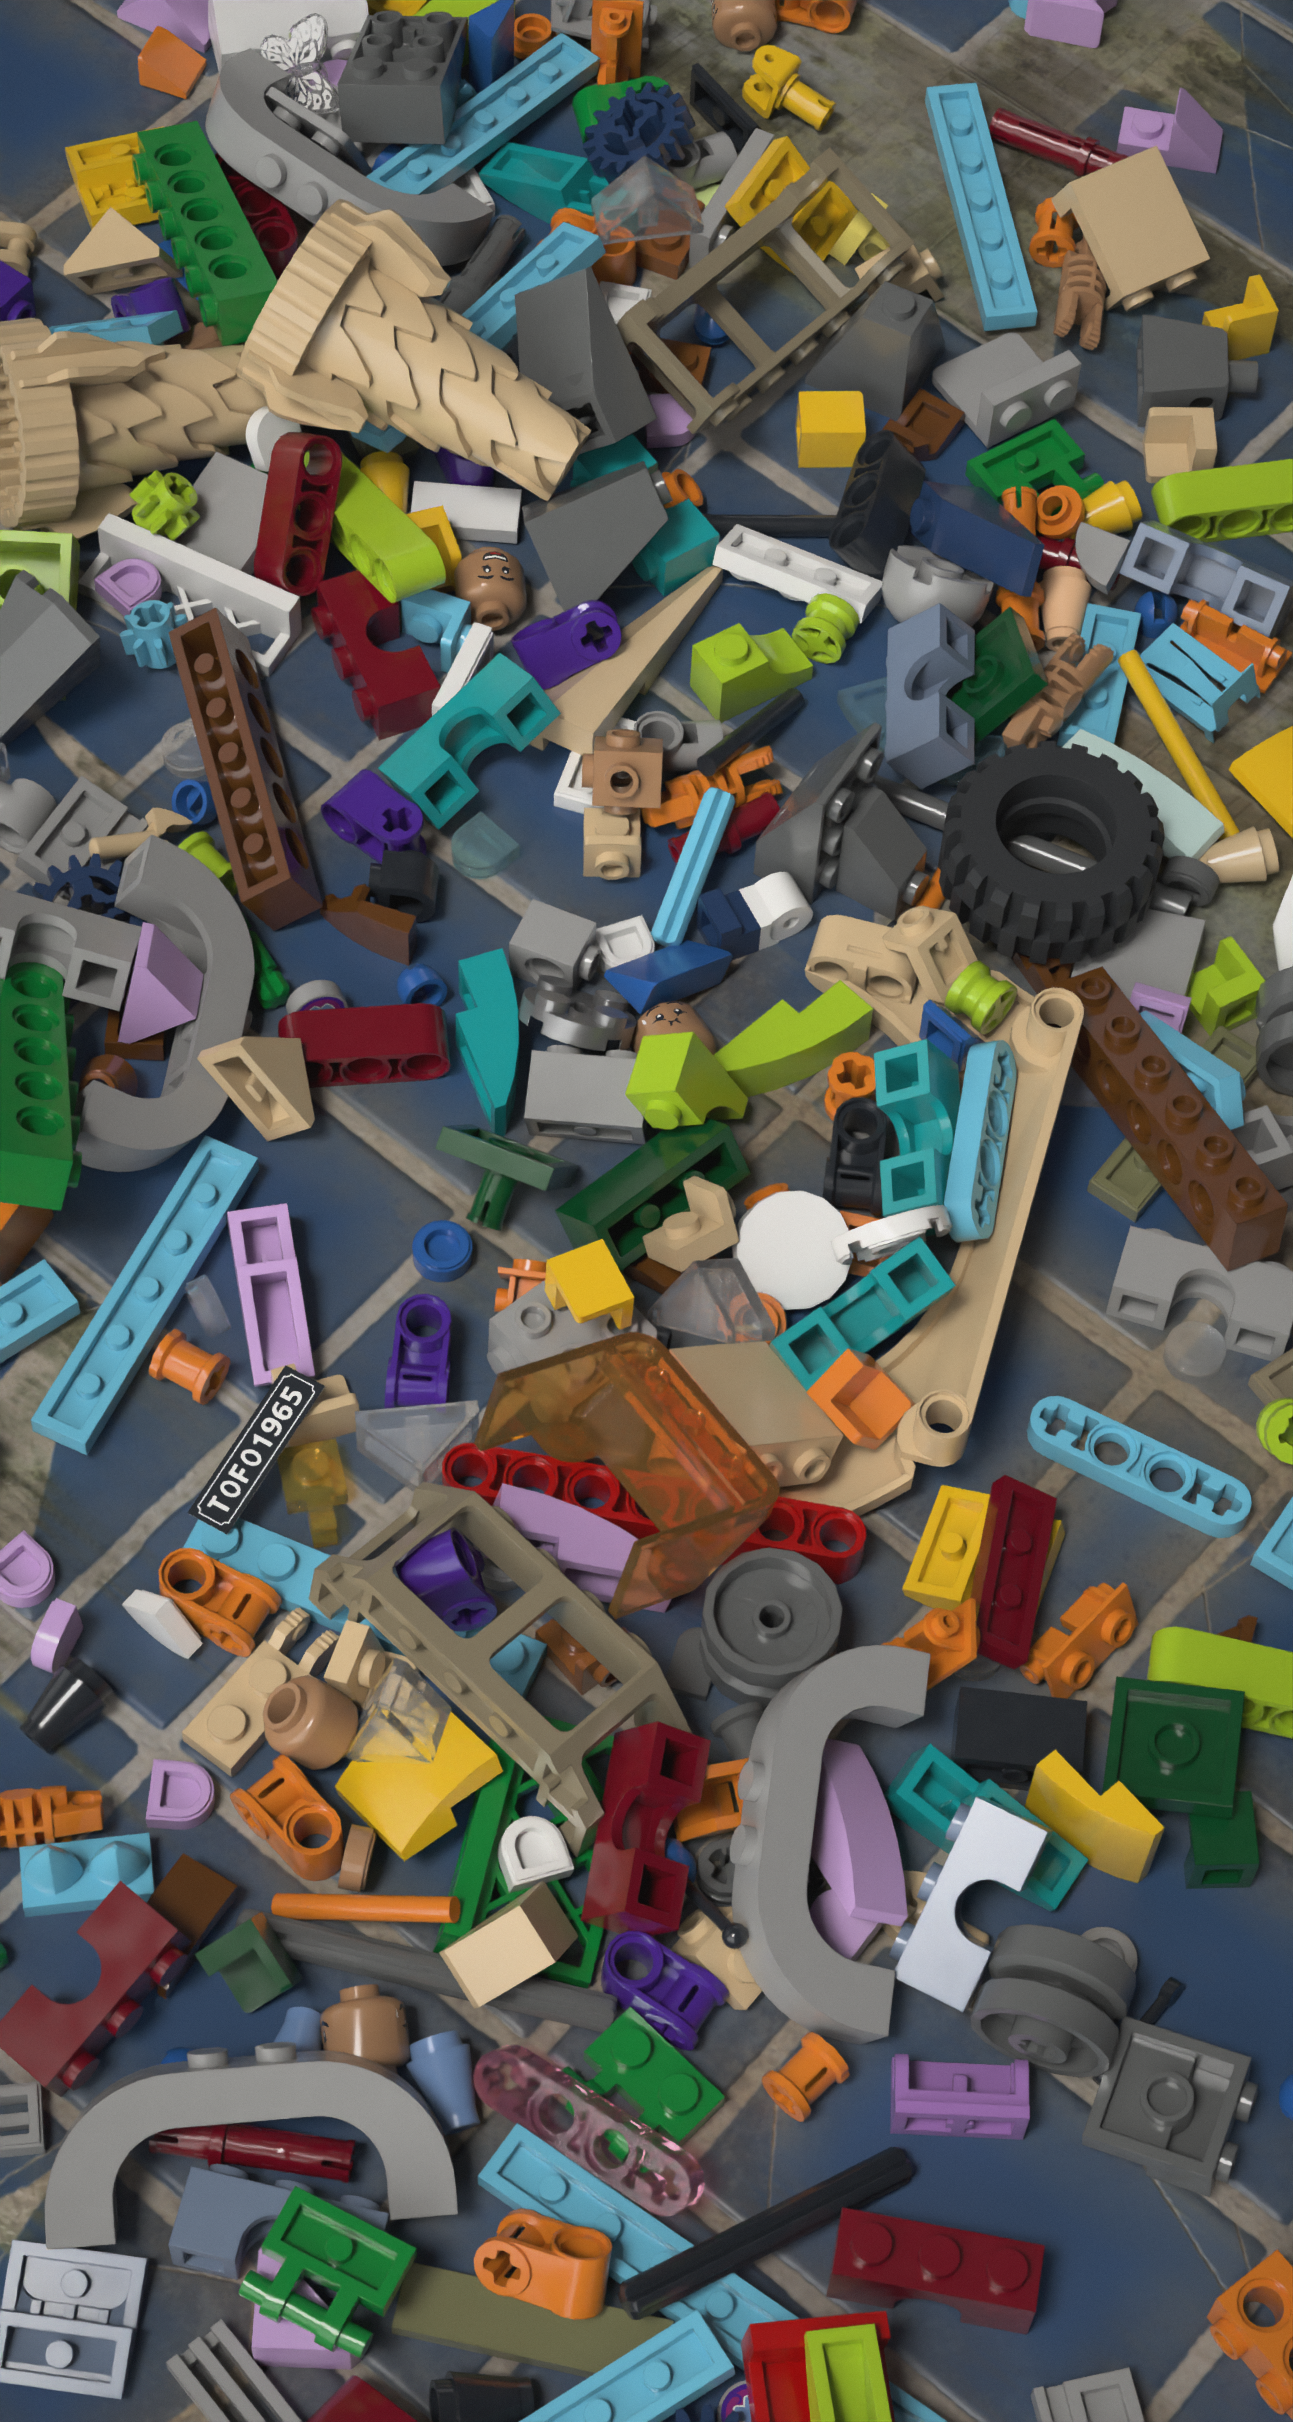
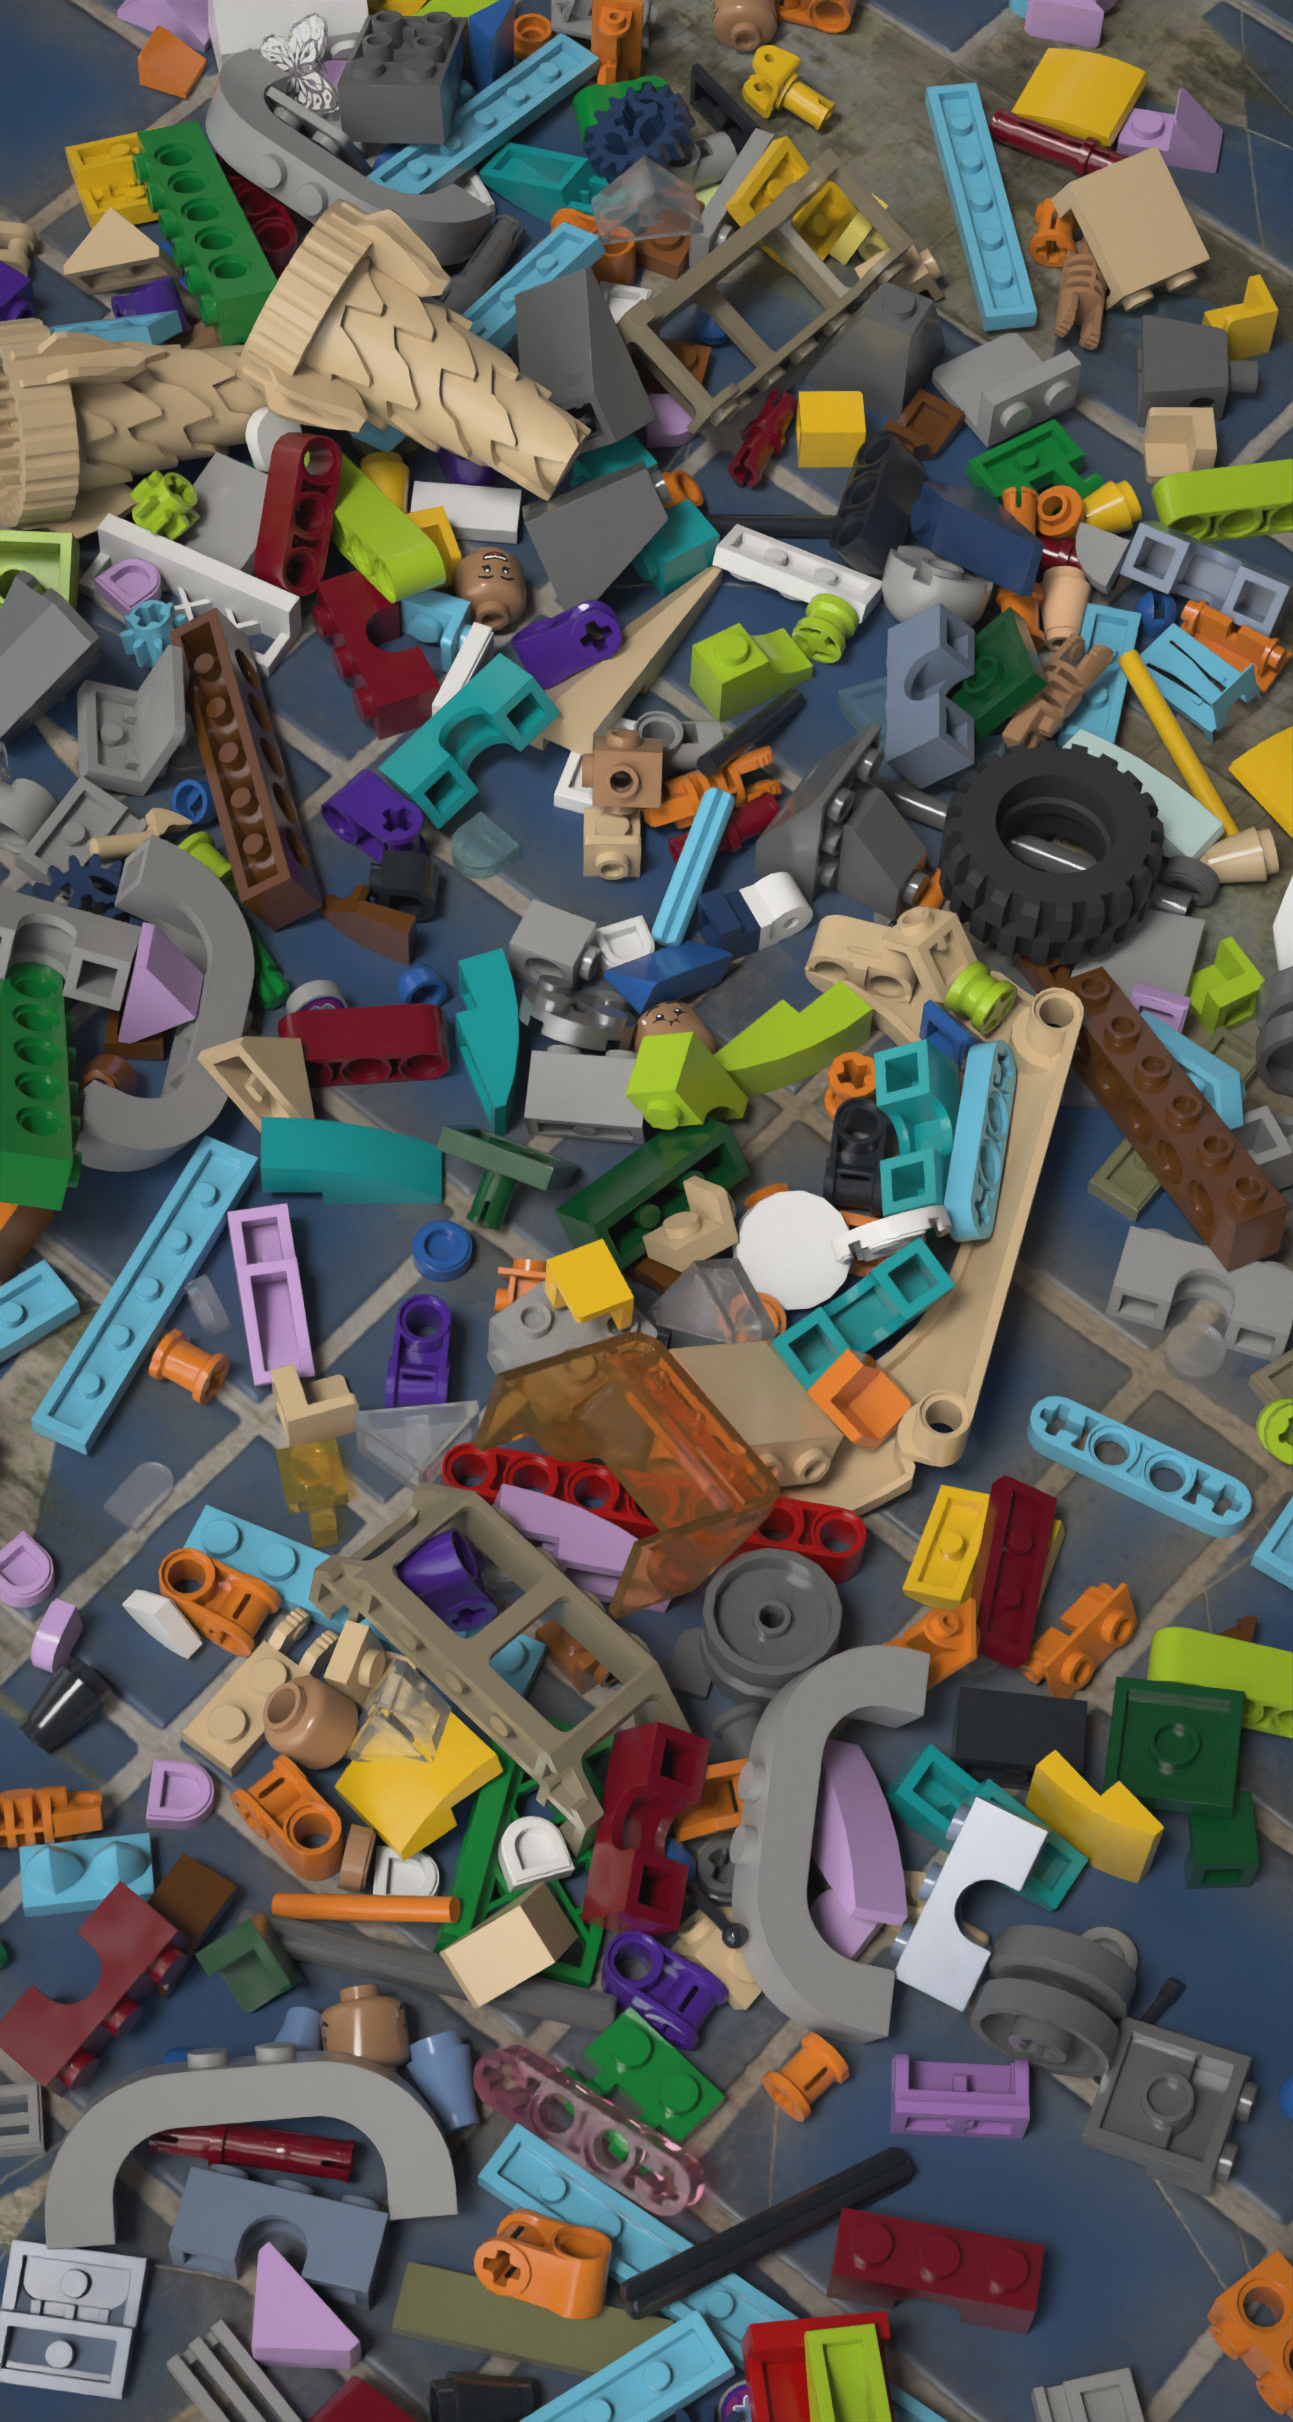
(132, 733): none -> light grey bracket
(141, 1495): none -> clear piece
(256, 1449): black sticker -> none
(337, 2252): green plate -> none
(348, 1162): none -> teal slope
(413, 1877): none -> white tile
(763, 438): none -> dark red pin
(1082, 93): none -> yellow slope

